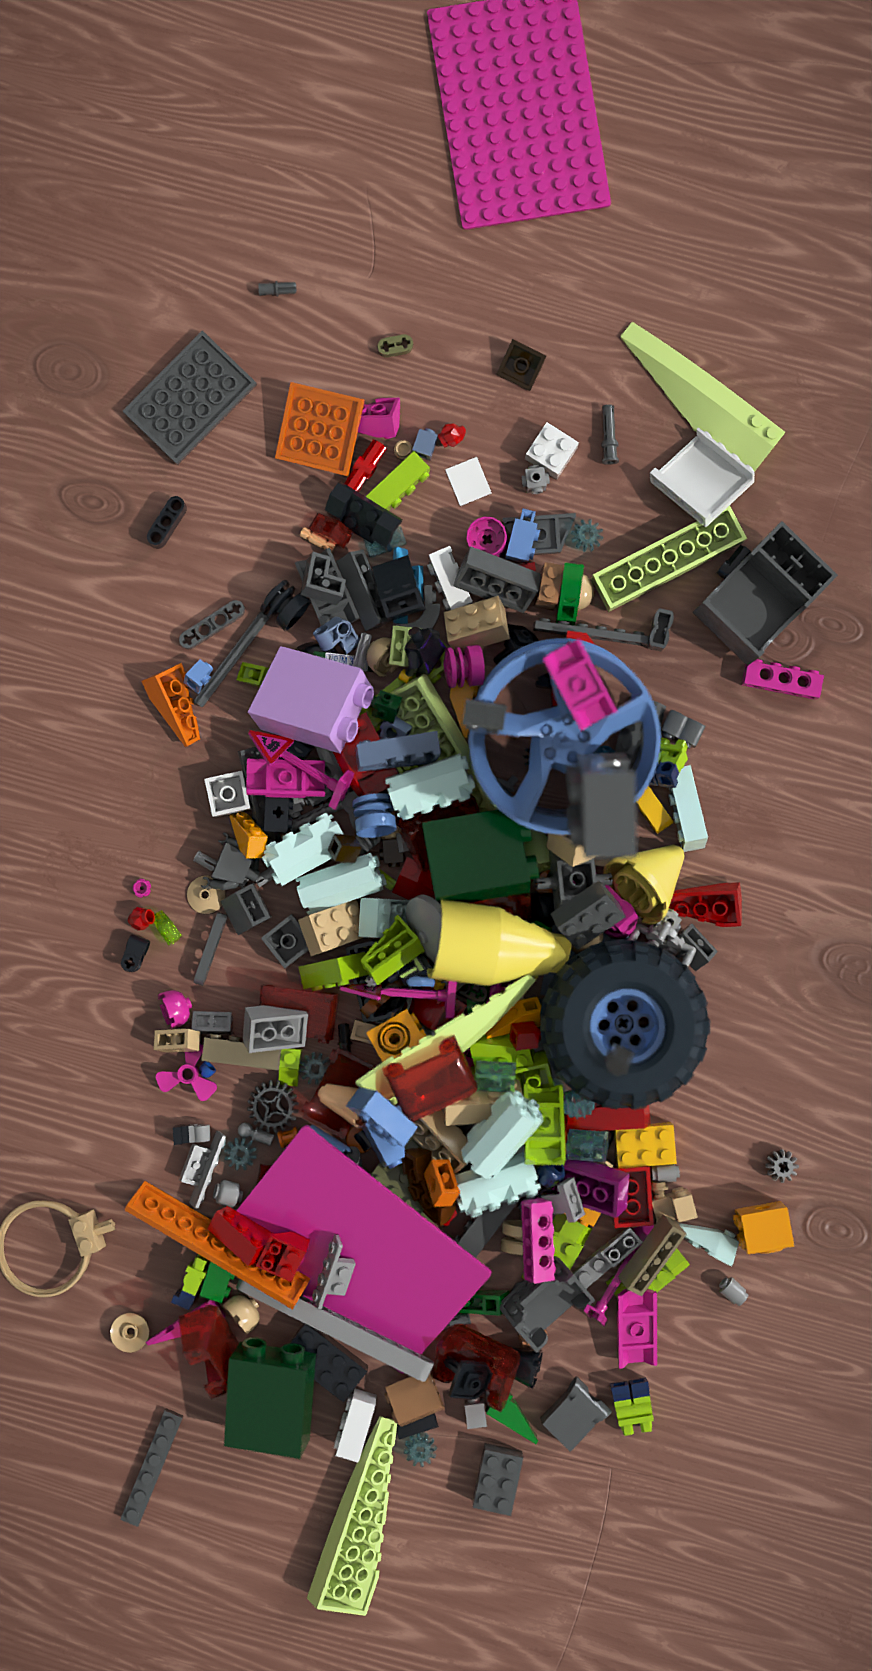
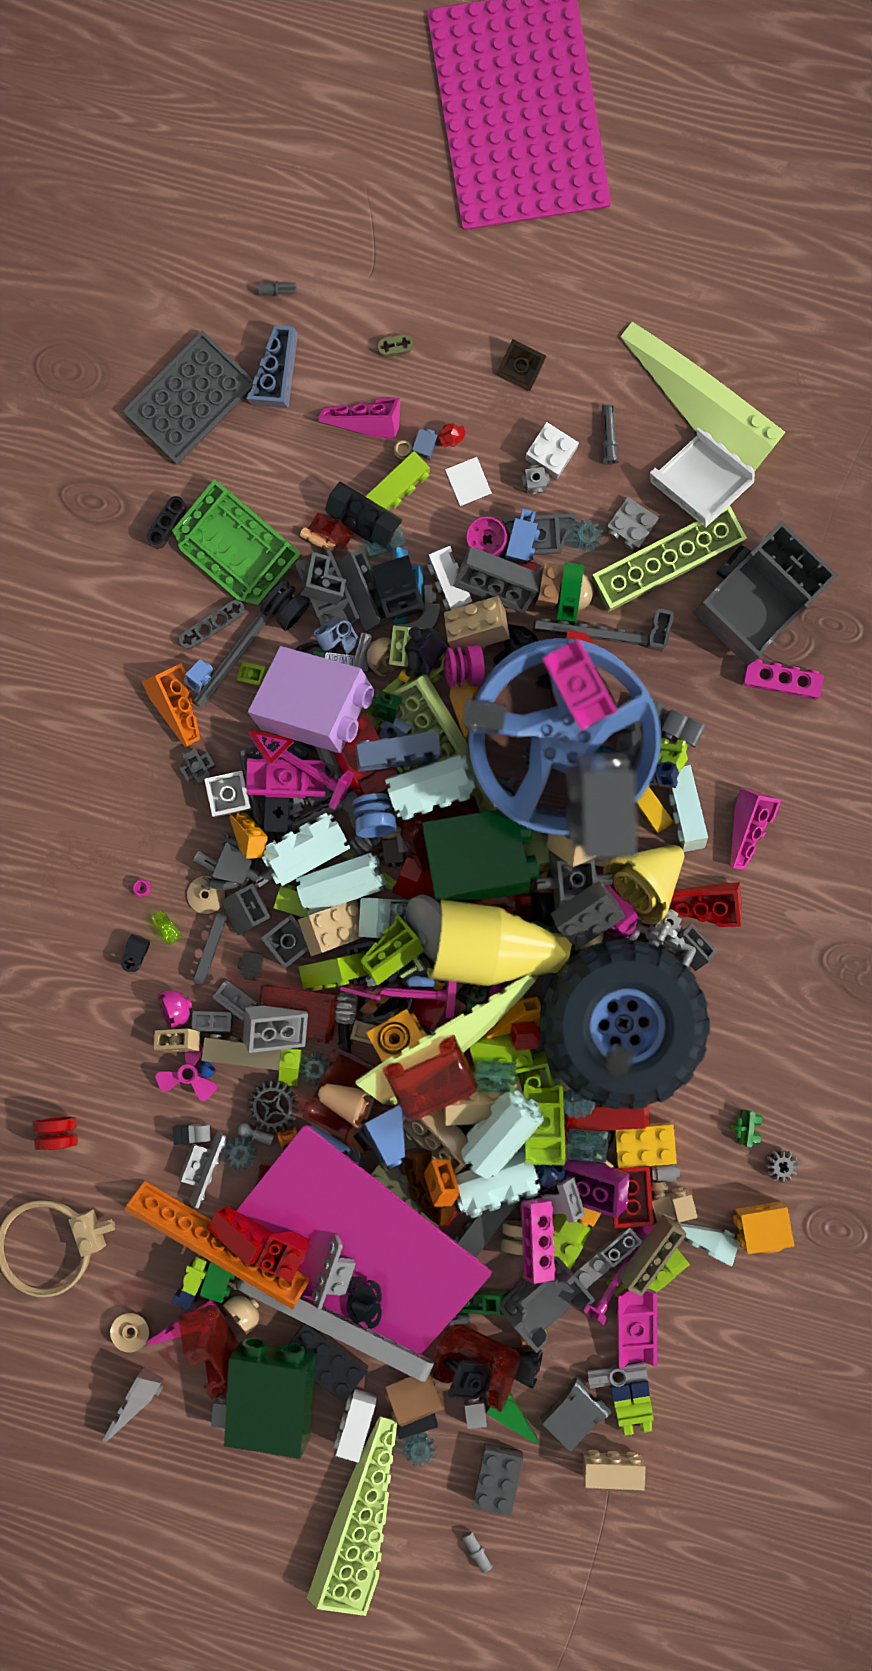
(56, 1134): none -> red wheel
(141, 918): red rock -> none
(141, 1393): none -> light grey wedge
(151, 1467): dark grey plate -> none
(197, 764): none -> dark grey piece
(219, 1412): none -> light grey brick
(227, 1193): light grey head -> none
(233, 999): none -> flat silver hinge
(234, 545): none -> bright green slope
(251, 965): none -> clear smoke brick
(275, 374): none -> sand blue wedge
(289, 901): none -> lime slope
(319, 428): orange plate -> none
(344, 848): dark brown brick -> none
(346, 1008): none -> light grey gear
(364, 1302): none -> black shield
(365, 465): red piece -> none
(382, 1116): medium blue wedge -> none
(477, 1552): none -> light grey pin
(603, 1376): none -> light grey piece
(613, 1470): none -> tan brick
(632, 524): none -> light grey plate
(733, 1291): light grey brick -> none
(745, 1128): none -> green hips
(751, 817): none -> dark pink wedge

